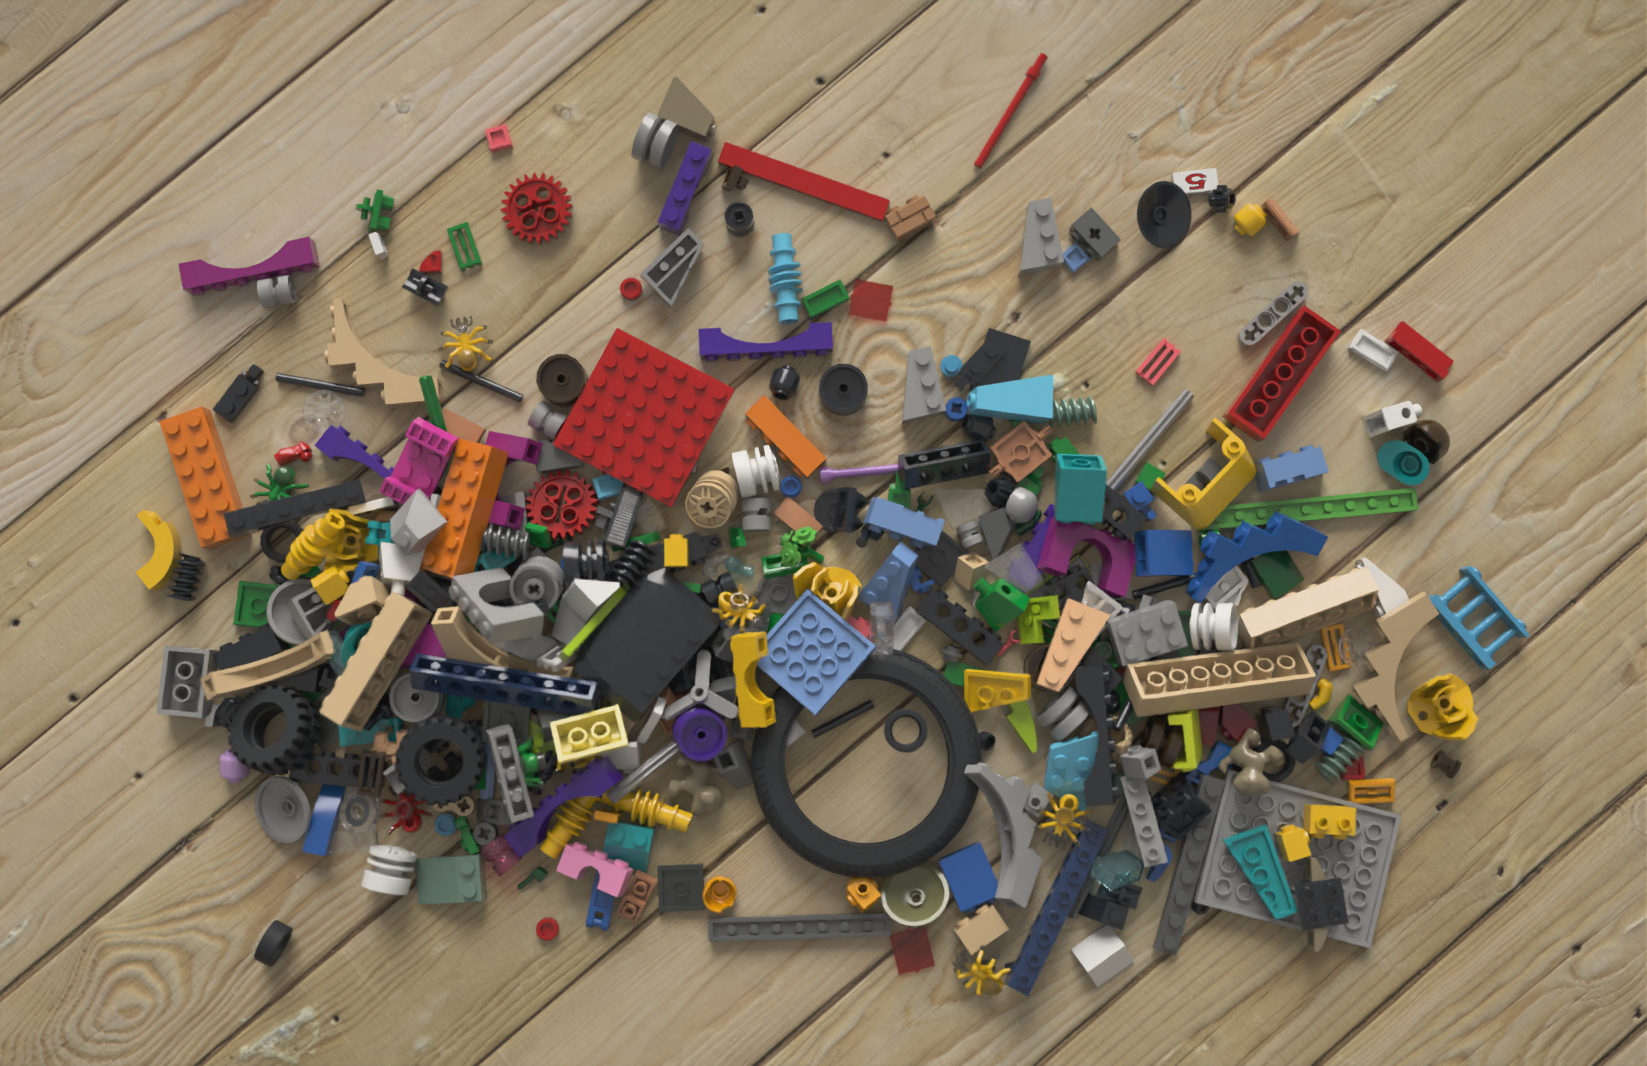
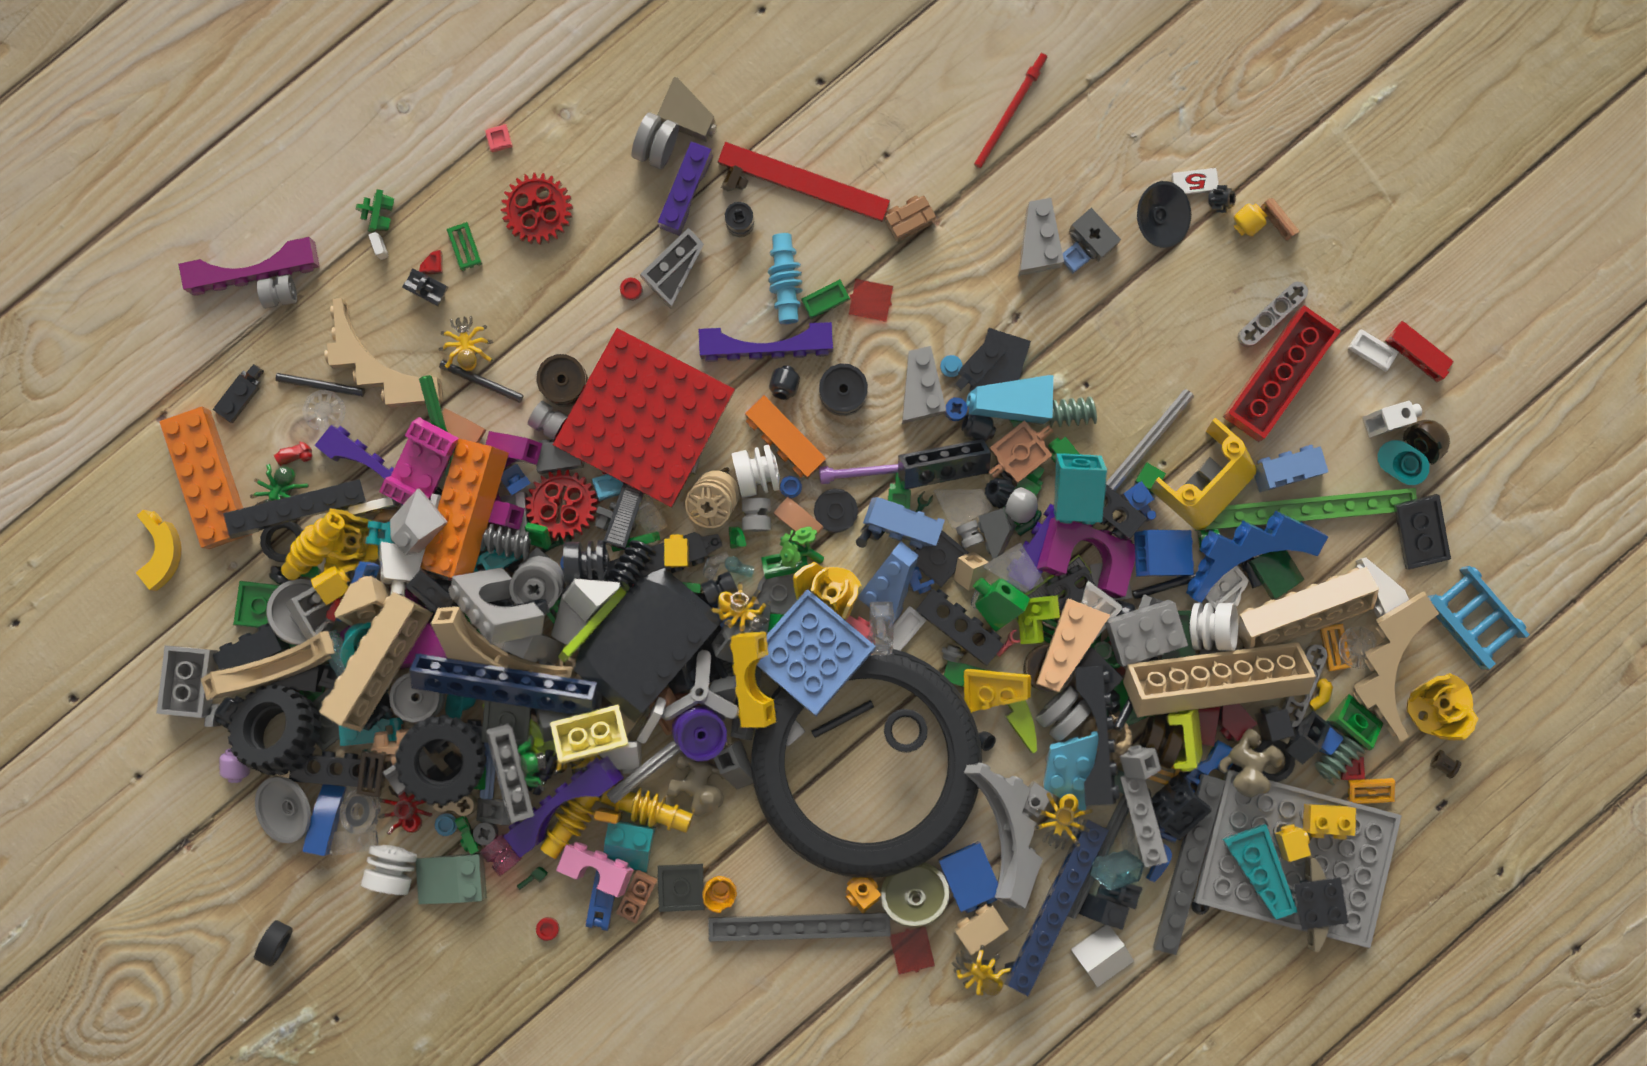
(186, 578): black piece -> none
(514, 479): none -> blue bracket
(551, 658): white tile -> none
(847, 502): black tile -> none
(1169, 347): coral tile -> none
(1422, 531): none -> black tile

